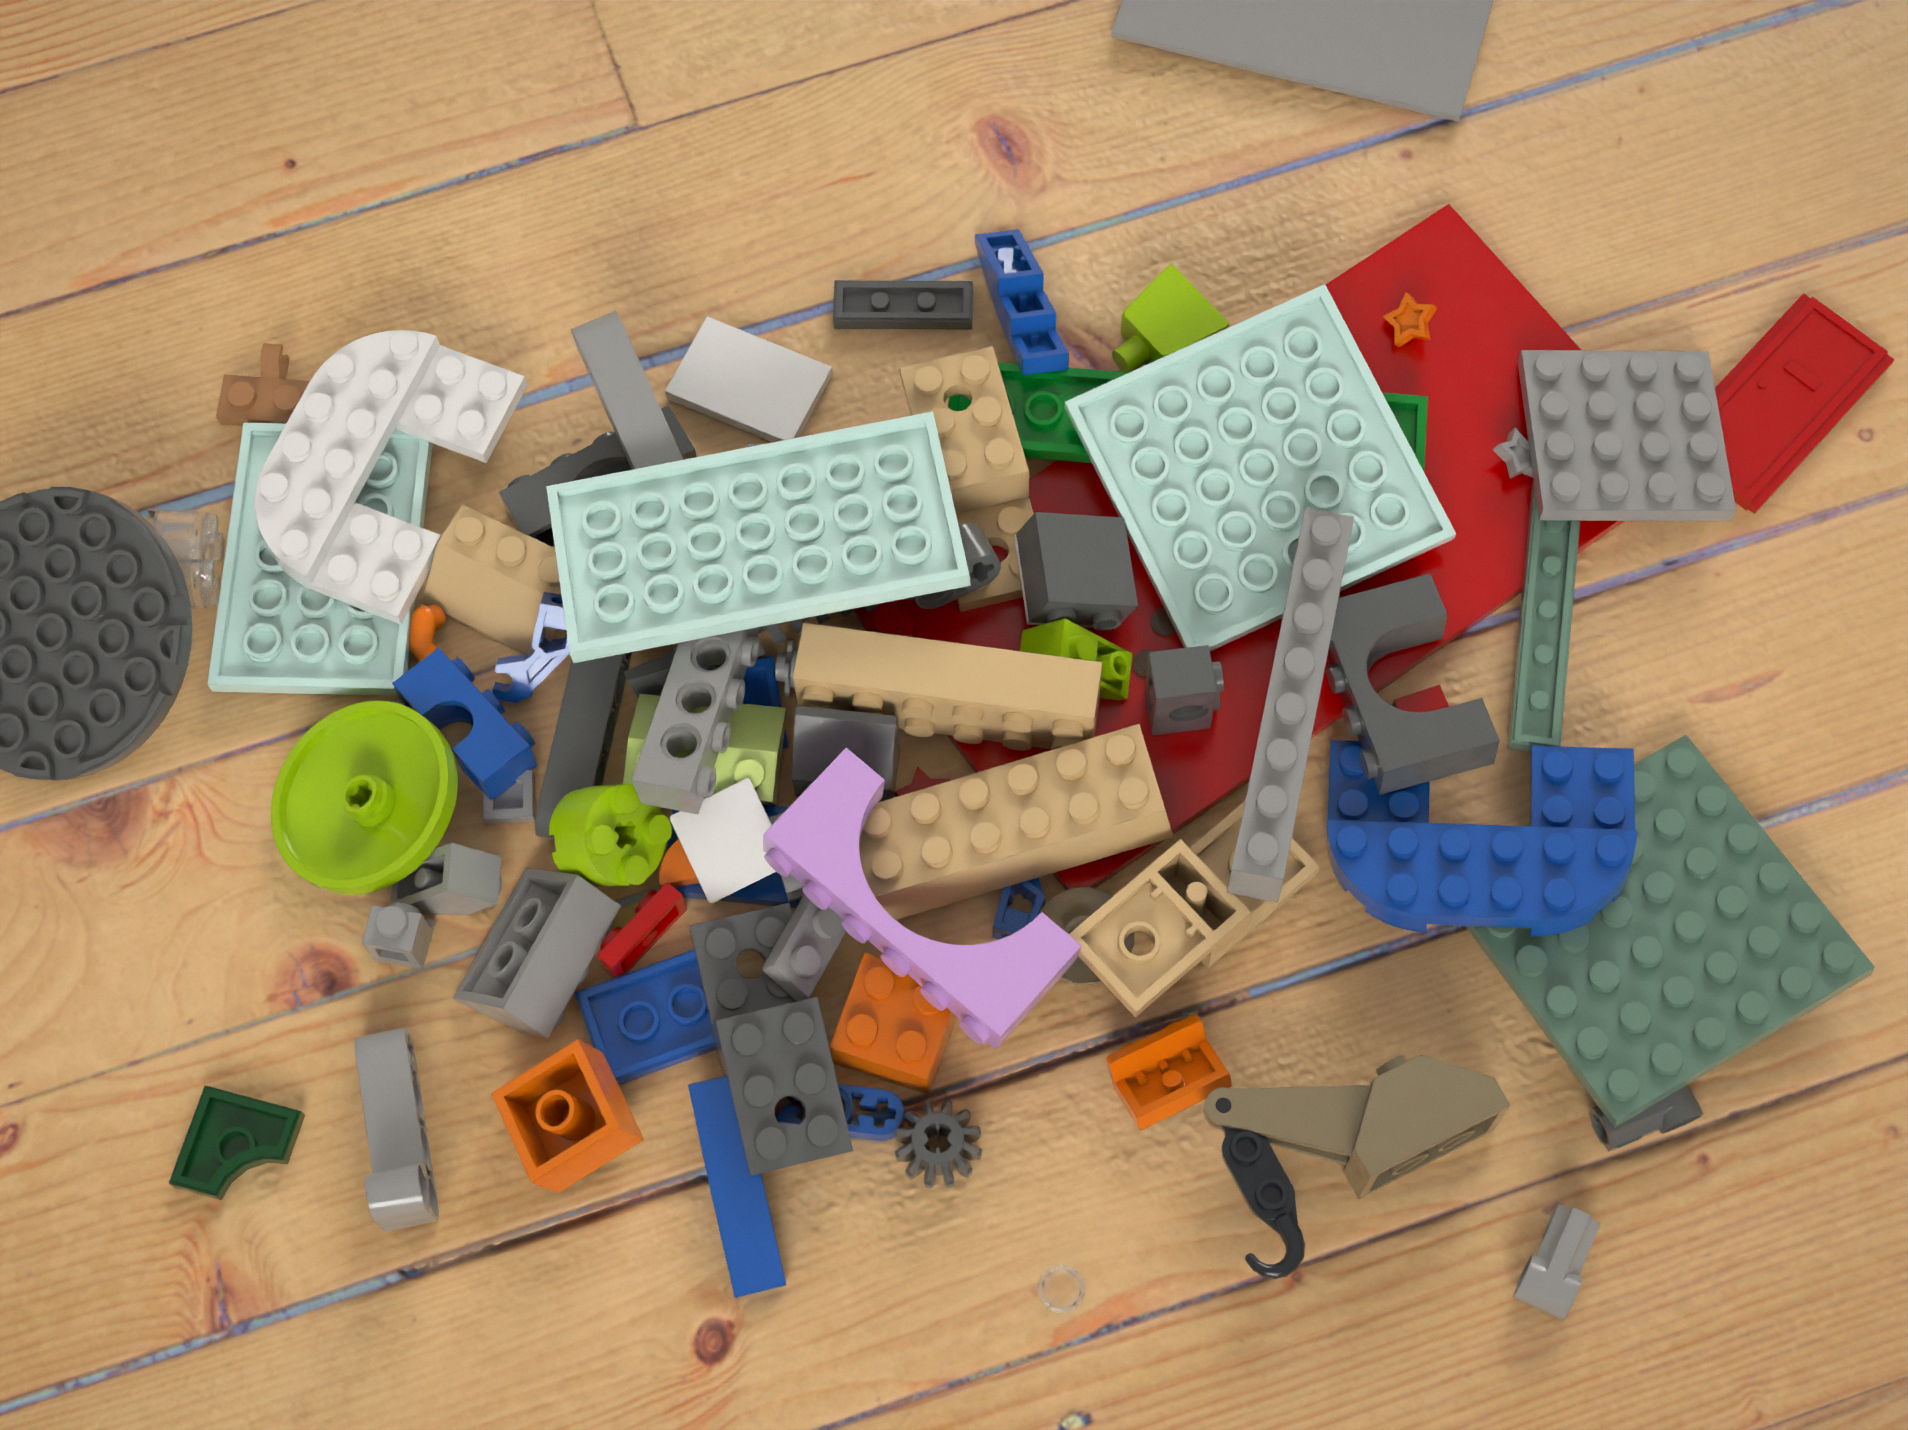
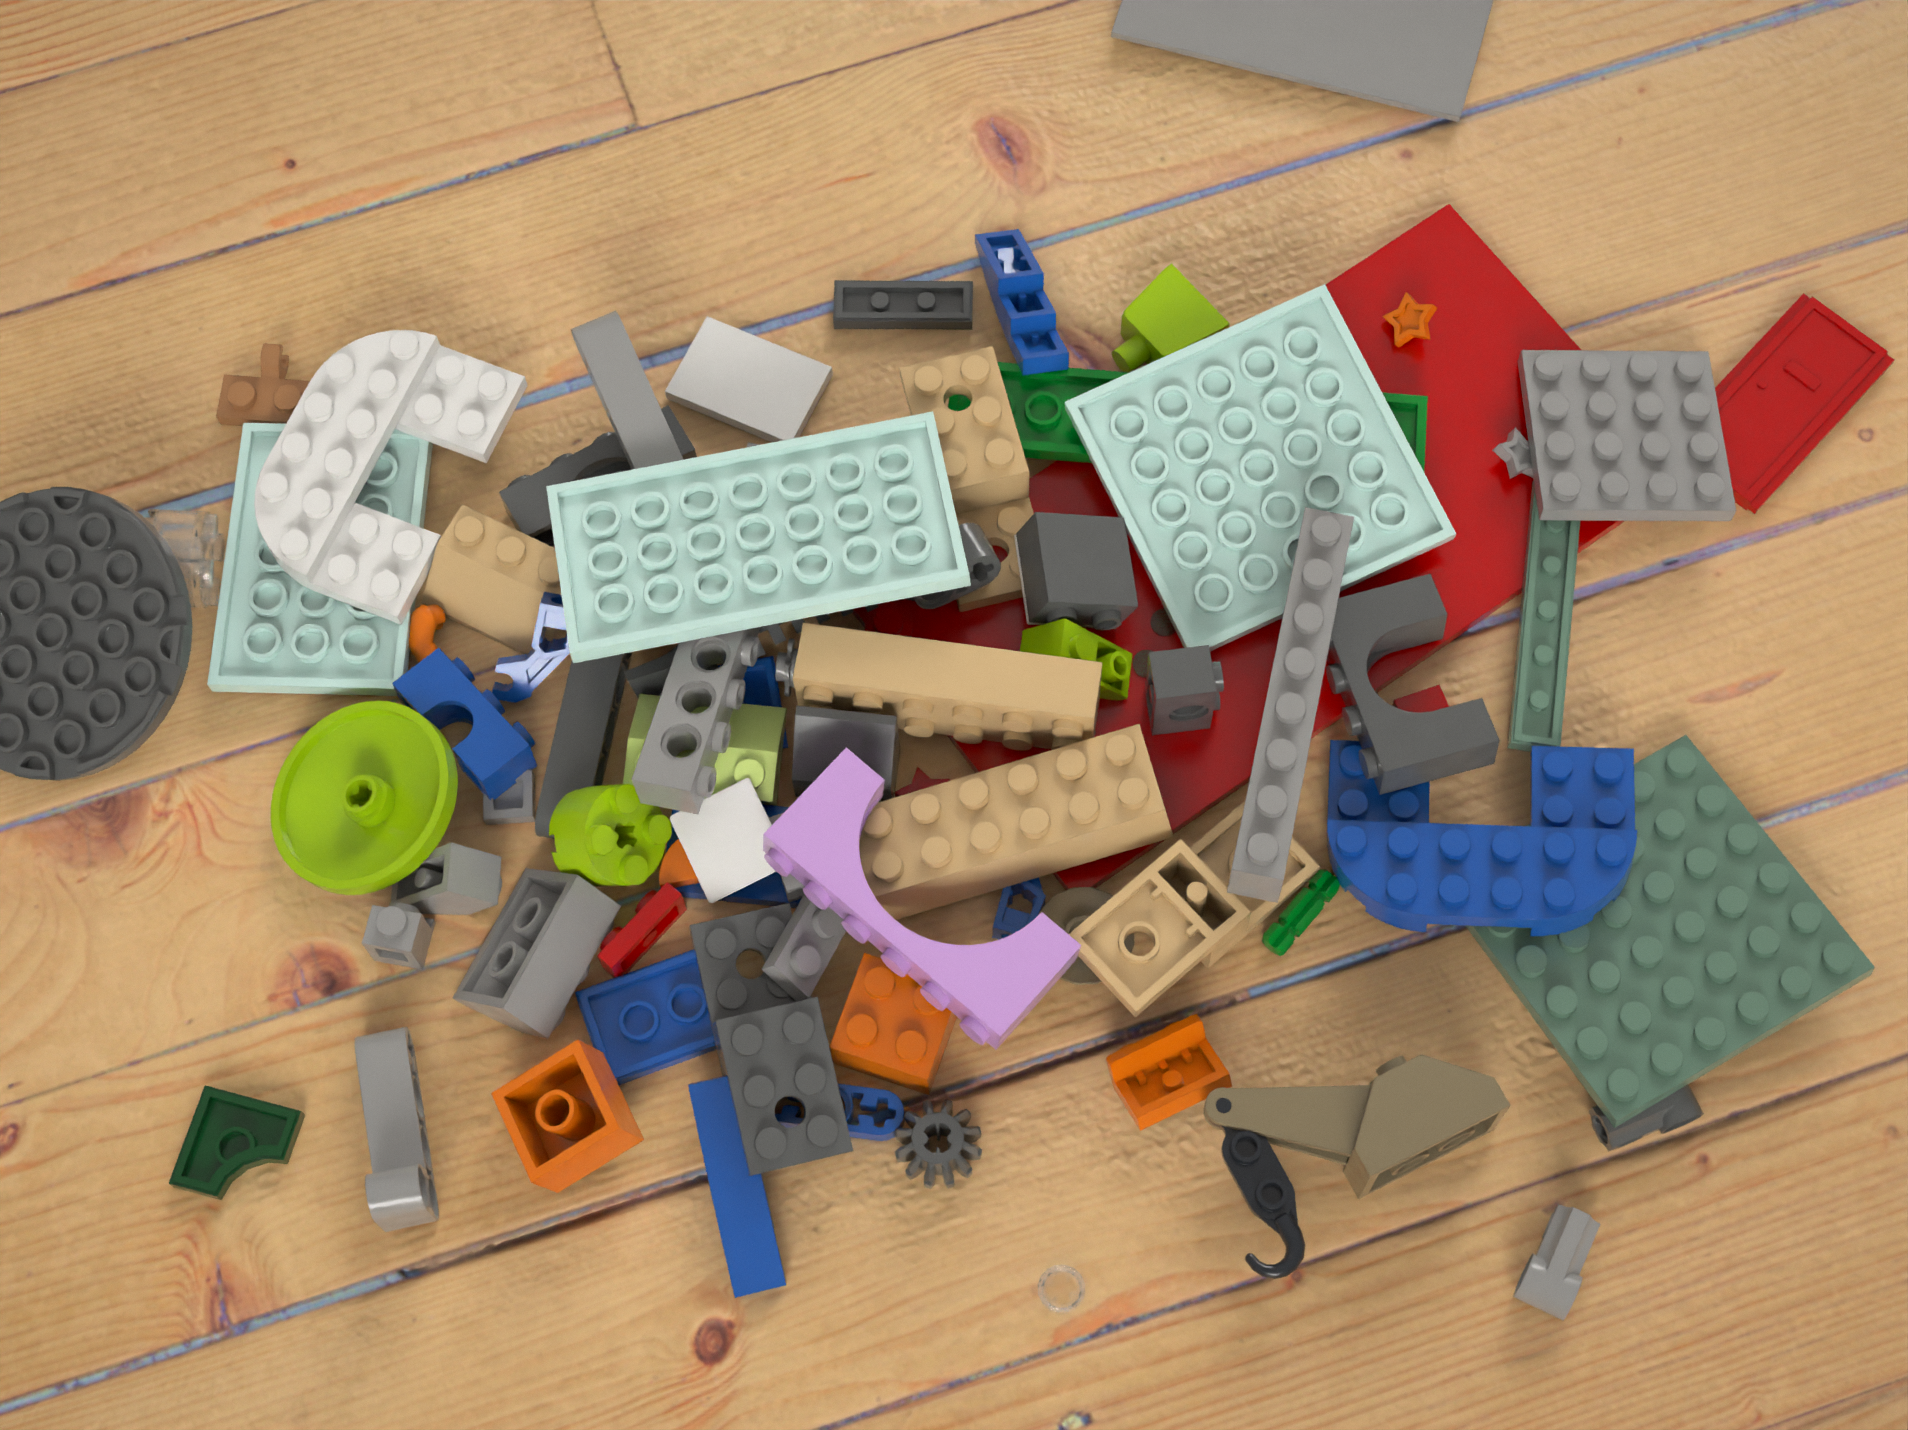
(1301, 912): none -> green axle

